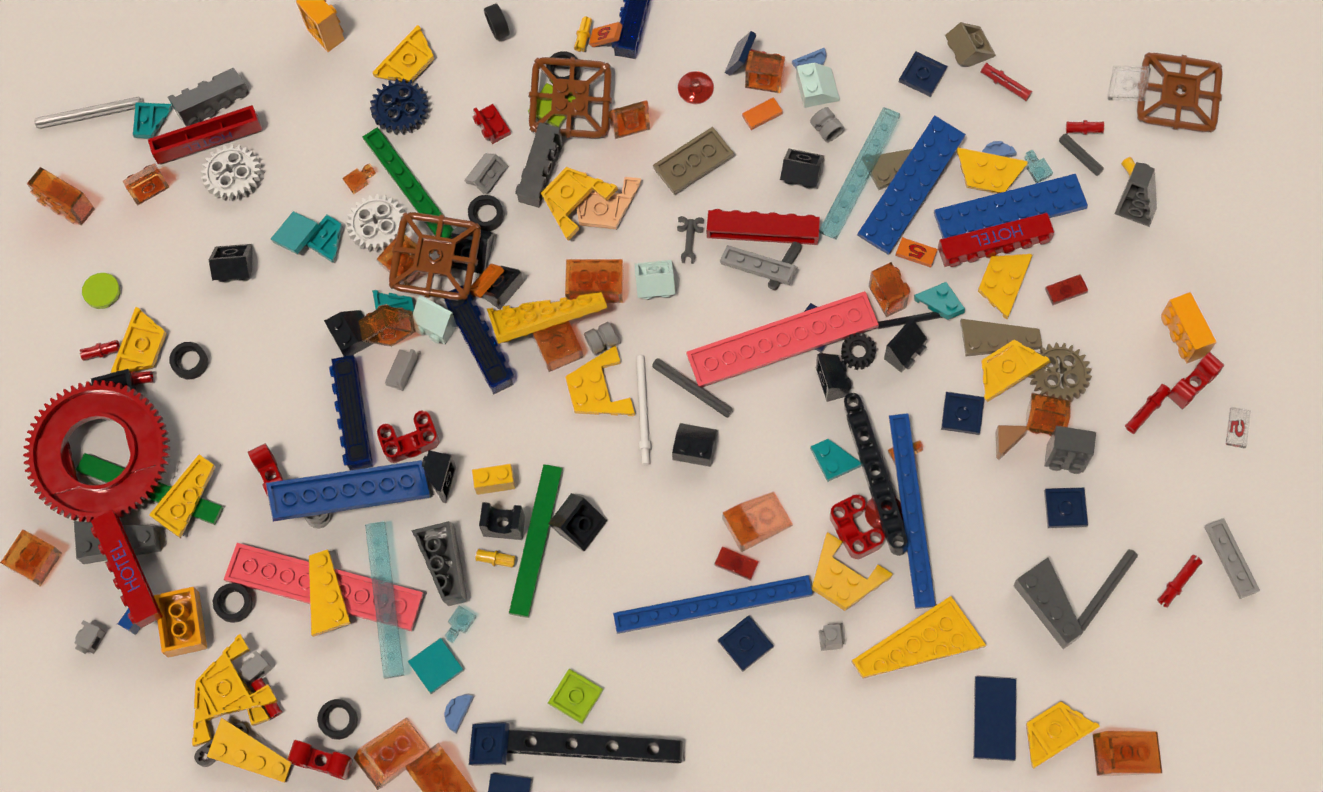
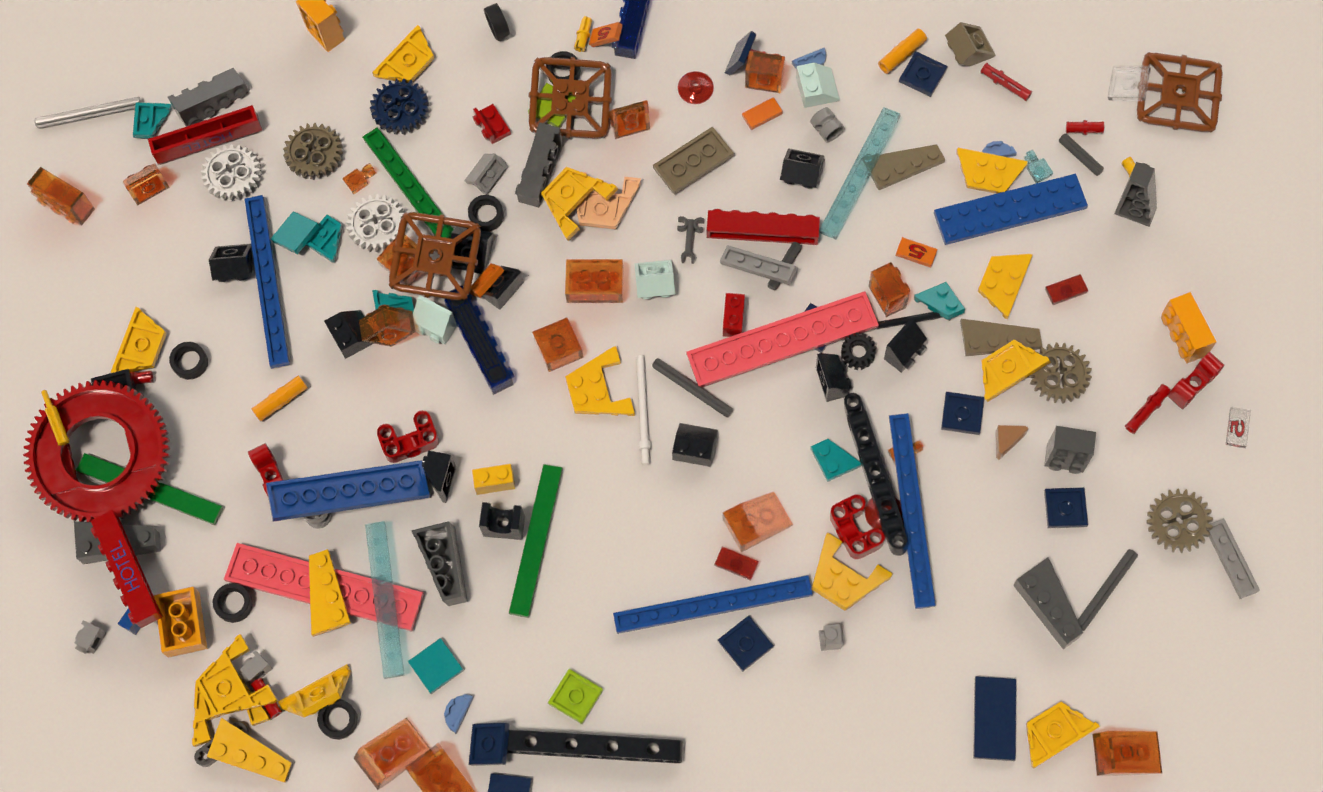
(31, 557): clear orange brick -> none
(55, 420): none -> yellow axle
(99, 350): red pin -> none
(101, 290): lime tile -> none
(181, 500): yellow wing -> none
(267, 282): none -> blue plate
(279, 398): none -> light orange axle
(298, 147): none -> dark tan gear
(306, 756): red beam -> none
(317, 694): none -> yellow wing
(351, 412): brick -> none
(401, 369): light grey panel -> none
(460, 621): clear light blue plate -> none
(495, 558): yellow axle -> none
(540, 315): yellow wing -> none
(577, 521): black slope -> none
(602, 337): light grey wheel -> none
(733, 314): none -> red brick
(902, 51): none -> light orange axle
(911, 185): blue plate -> none
(932, 636): yellow wing -> none
(995, 240): red brick -> none
(1046, 413): clear orange brick -> none
(1173, 503): none -> dark tan gear
(1175, 587): red pin -> none

